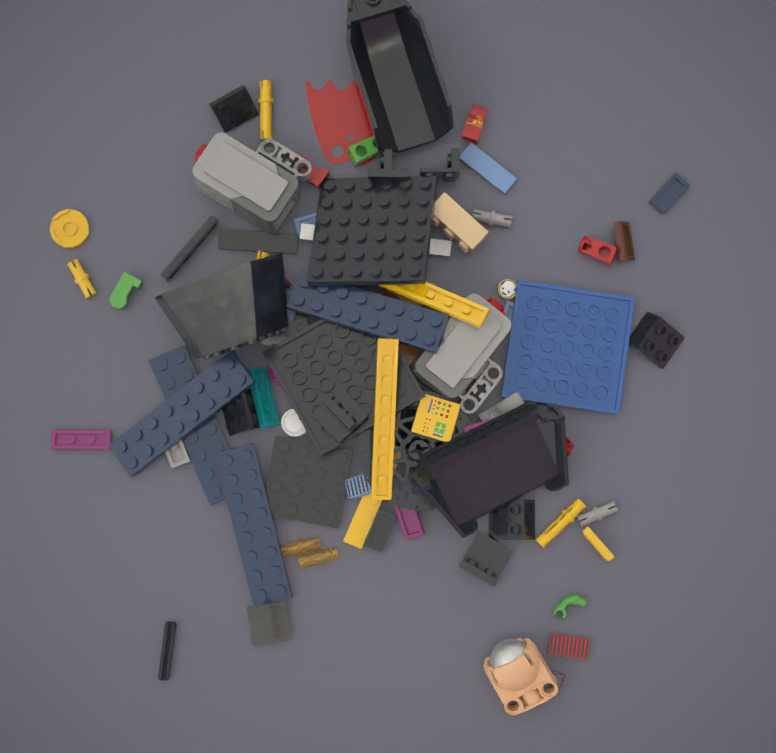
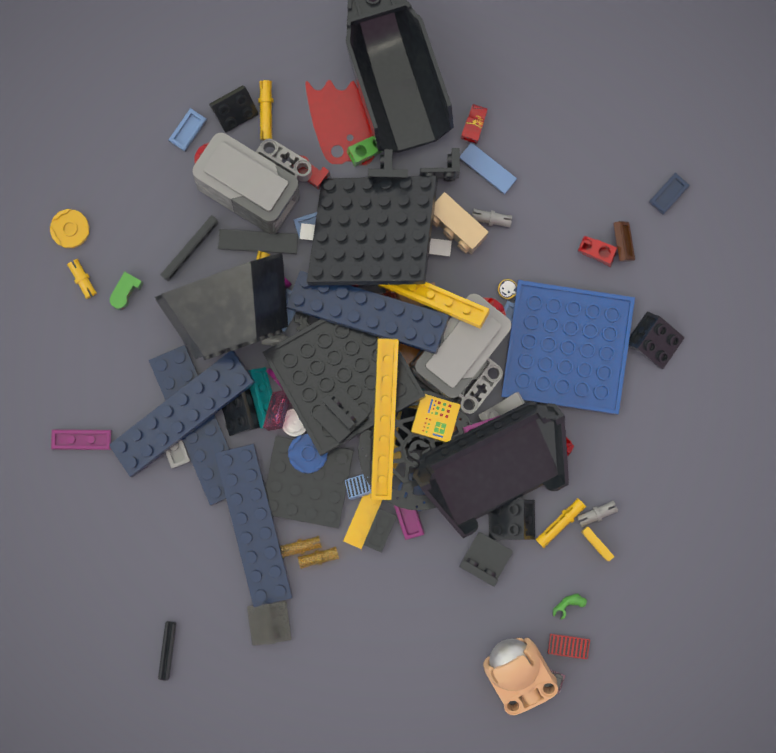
(187, 129): none -> medium blue tile
(276, 411): none -> clear pink plate
(304, 455): none -> blue tile

